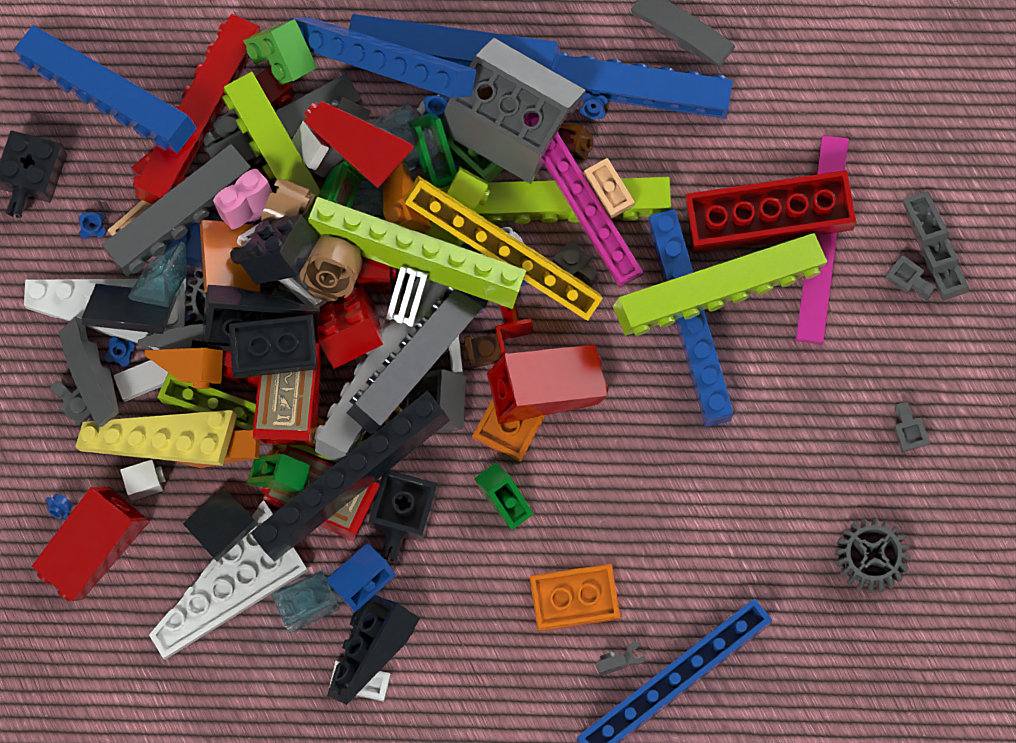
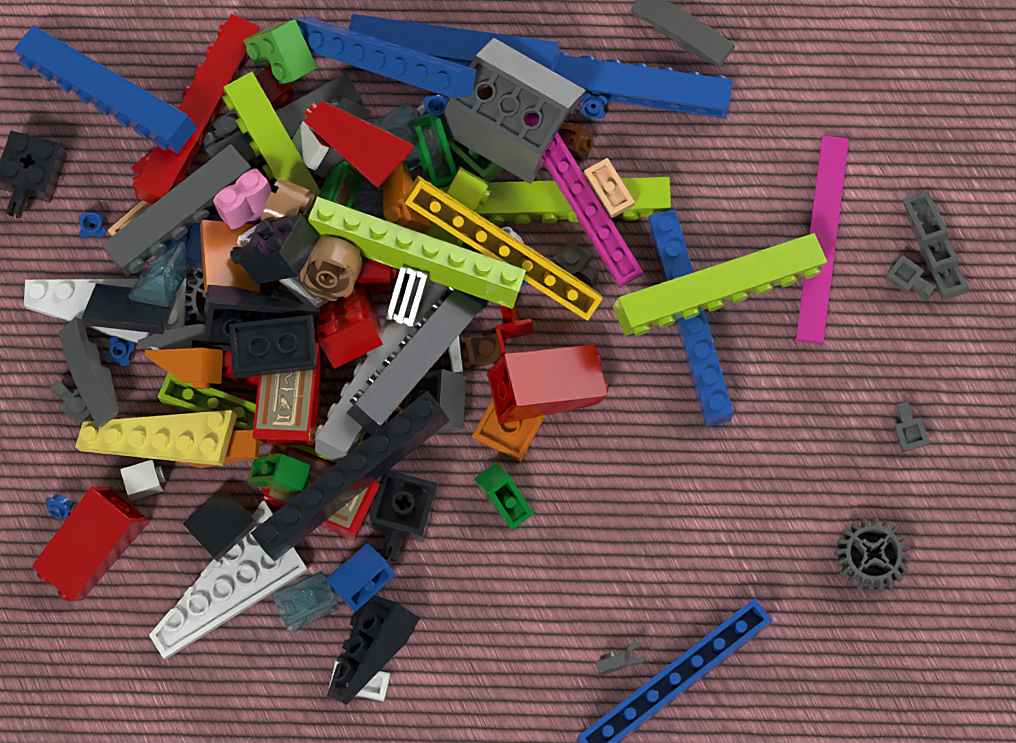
(140, 380): white tile -> none
(574, 597): orange tile -> none
(770, 211): red brick -> none

